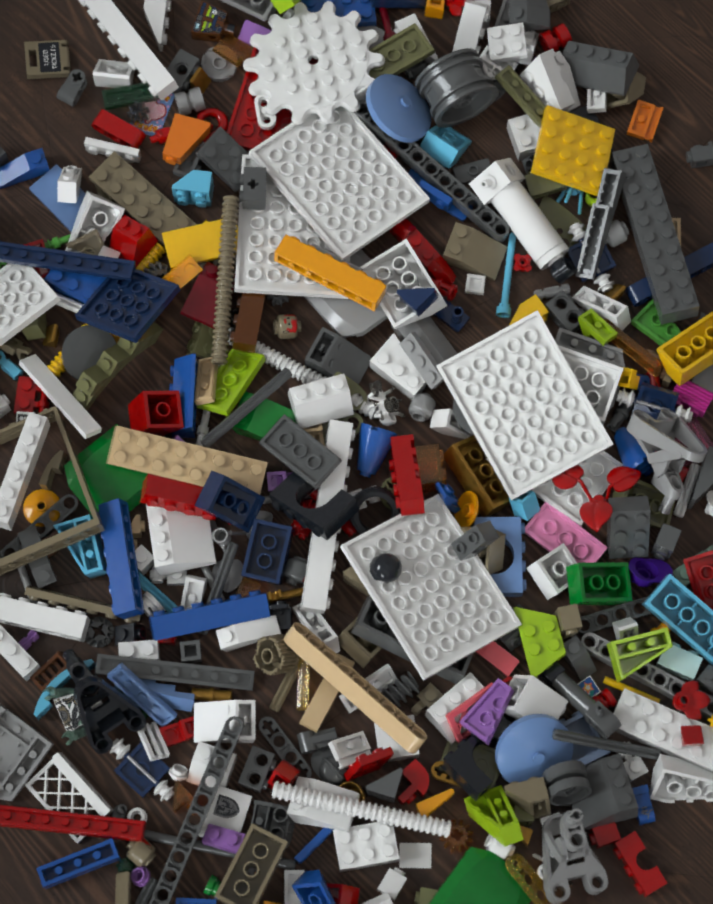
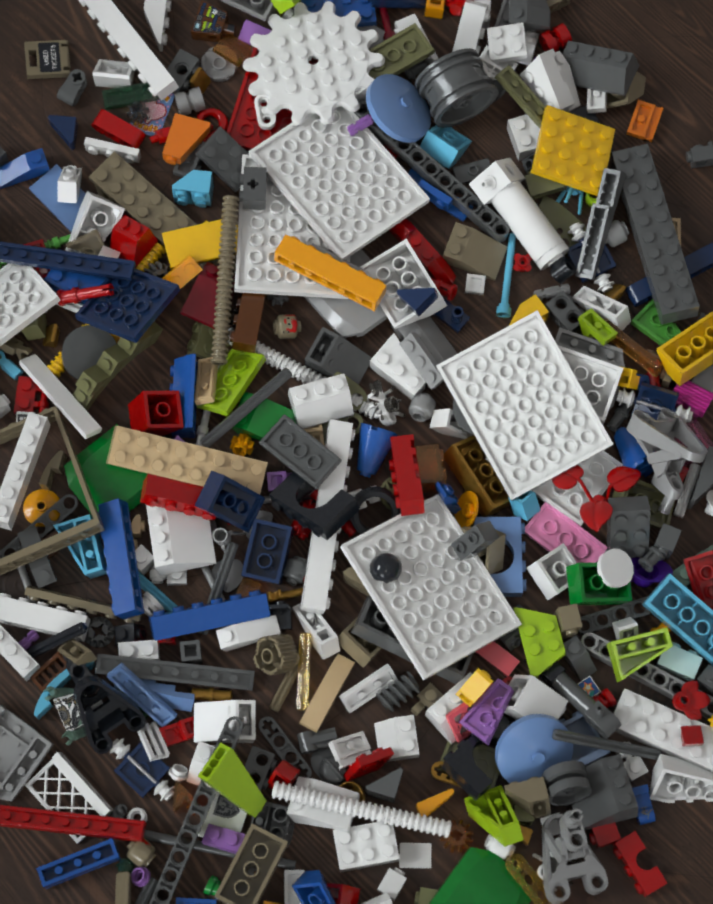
(57, 640): none -> black axle
(66, 128): none -> dark blue slope
(77, 295): none -> red pin
(77, 652): none -> dark tan slope
(193, 590): white plate -> none
(230, 778): none -> lime slope
(242, 444): none -> light orange gear
(313, 845): blue tile -> none
(355, 688): tan beam -> none
(360, 124): none -> medium lavender axle
(418, 779): red brick -> none
(474, 687): none -> yellow slope
(615, 568): none -> white tile
(620, 686): yellow bar -> none
(650, 559): none -> dark grey bush

